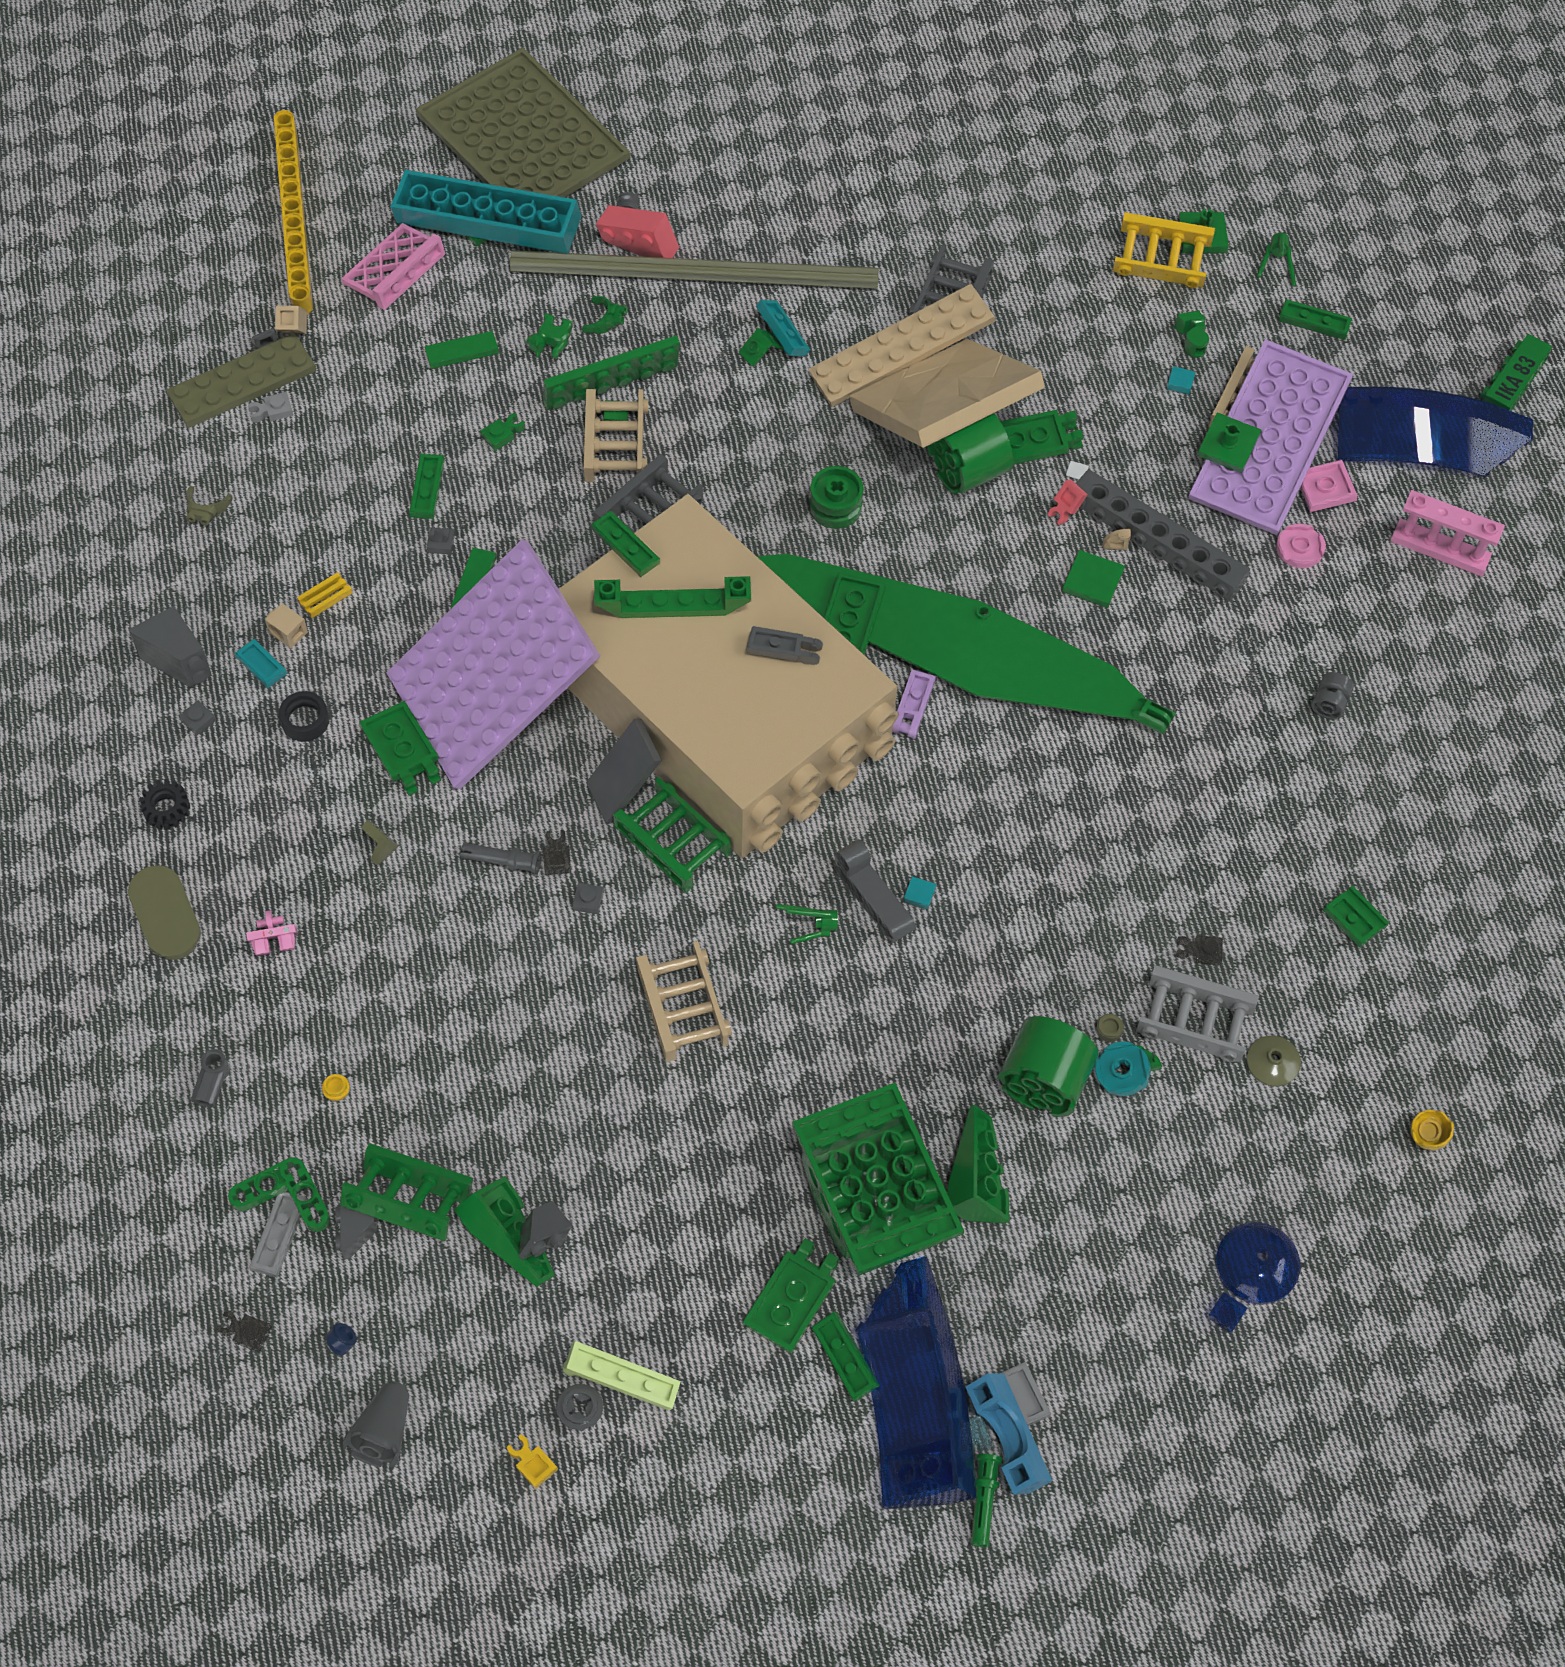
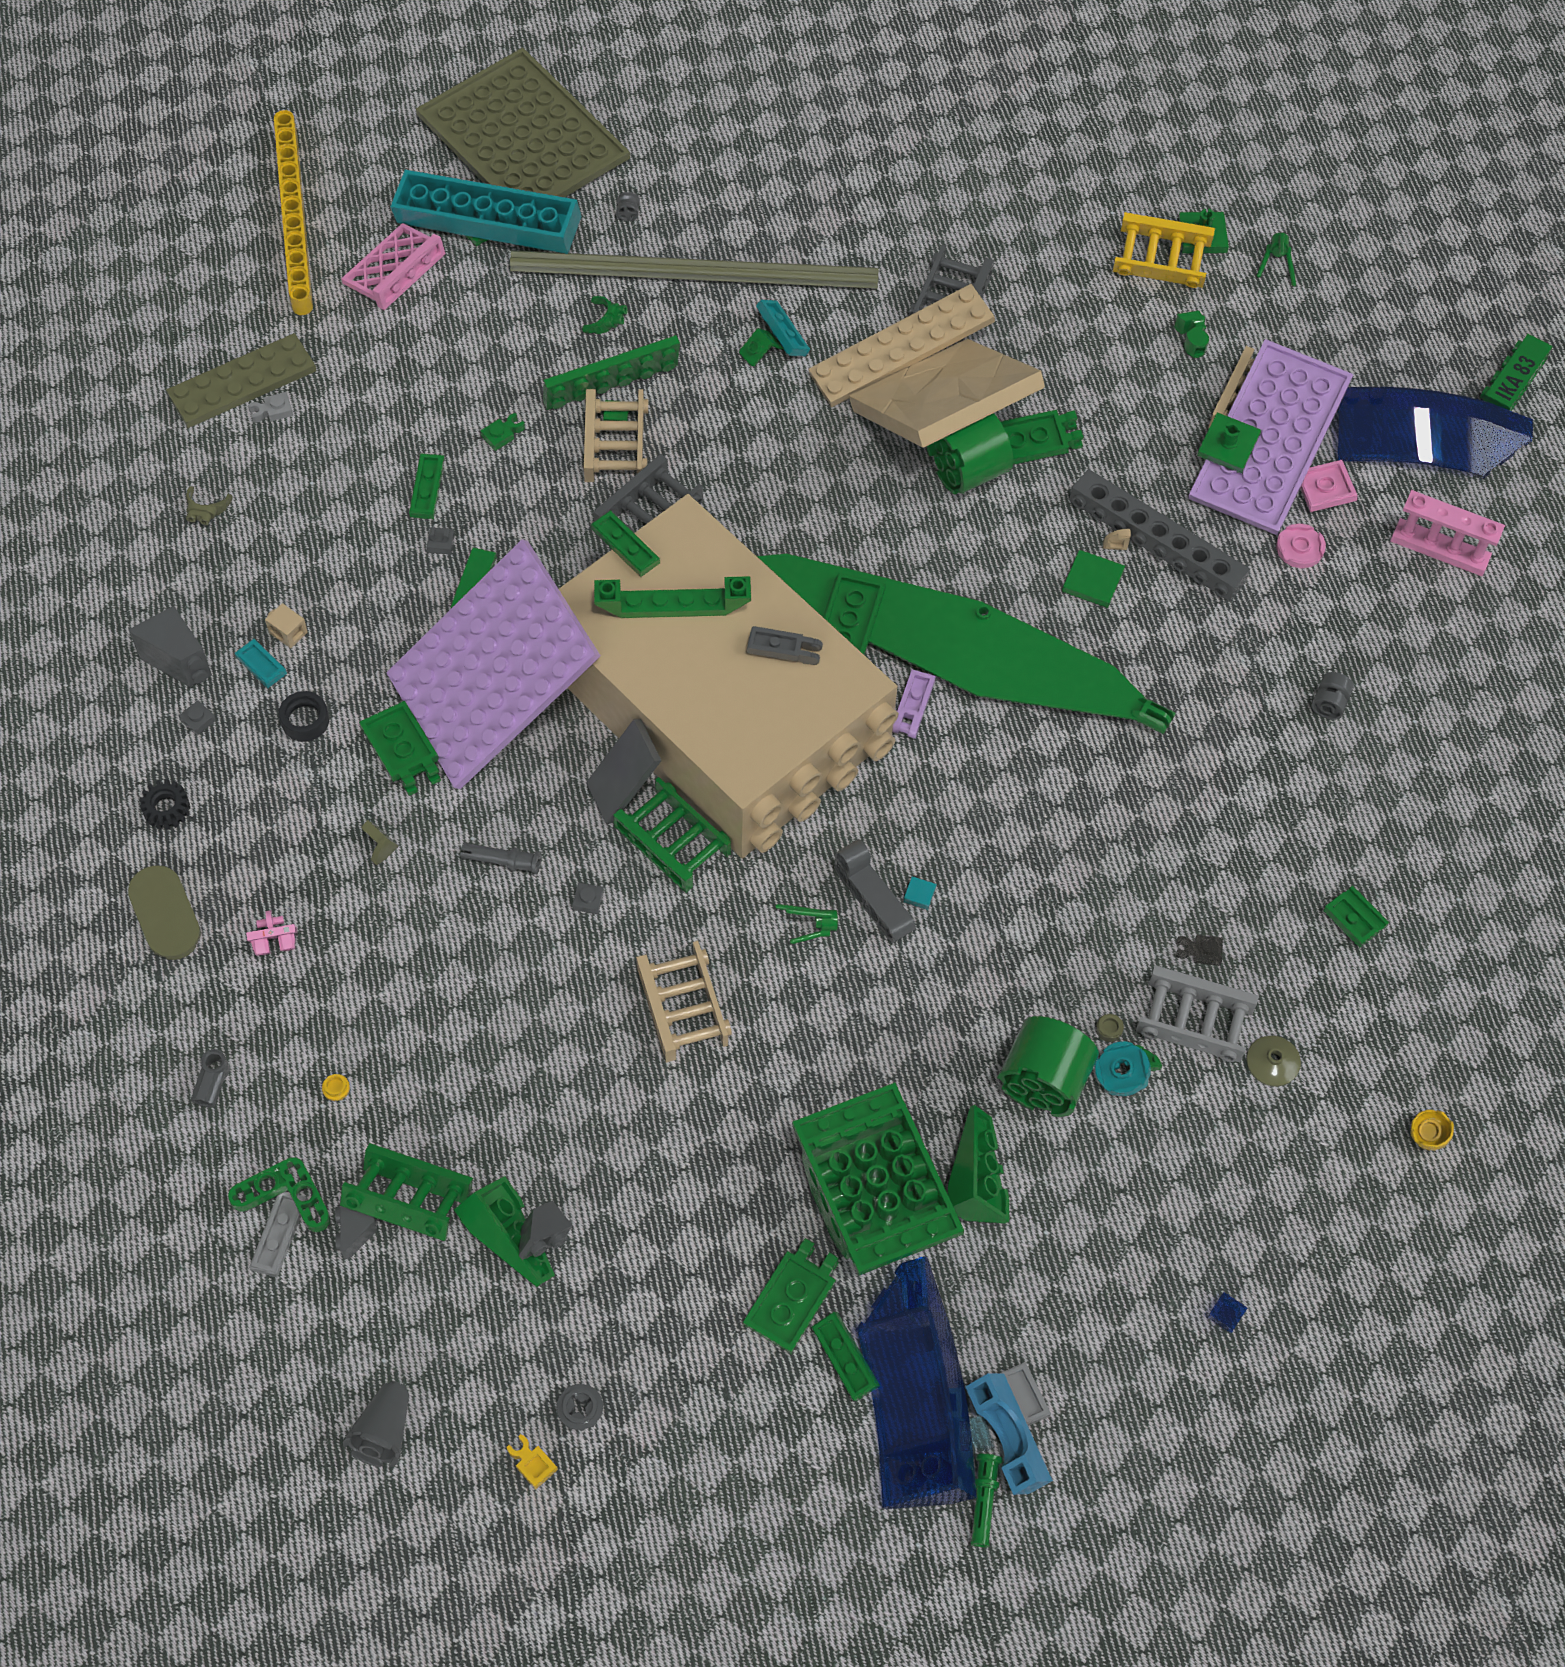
(248, 1332): clear smoke plate -> none
(264, 338): dark grey slope -> none
(291, 320): tan brick -> none
(322, 593): yellow tile -> none
(341, 1338): dark blue tile -> none
(461, 349): green tile -> none
(551, 335): green animal -> none
(556, 855): clear smoke plate -> none
(621, 1375): yellowish green piece -> none
(638, 231): coral wedge -> none
(836, 497): green wheel -> none
(1069, 500): coral plate -> none
(1076, 470): white sticker -> none
(1181, 380): teal tile -> none
(1247, 1275): clear blue dish -> none
(1315, 319): green tile -> none

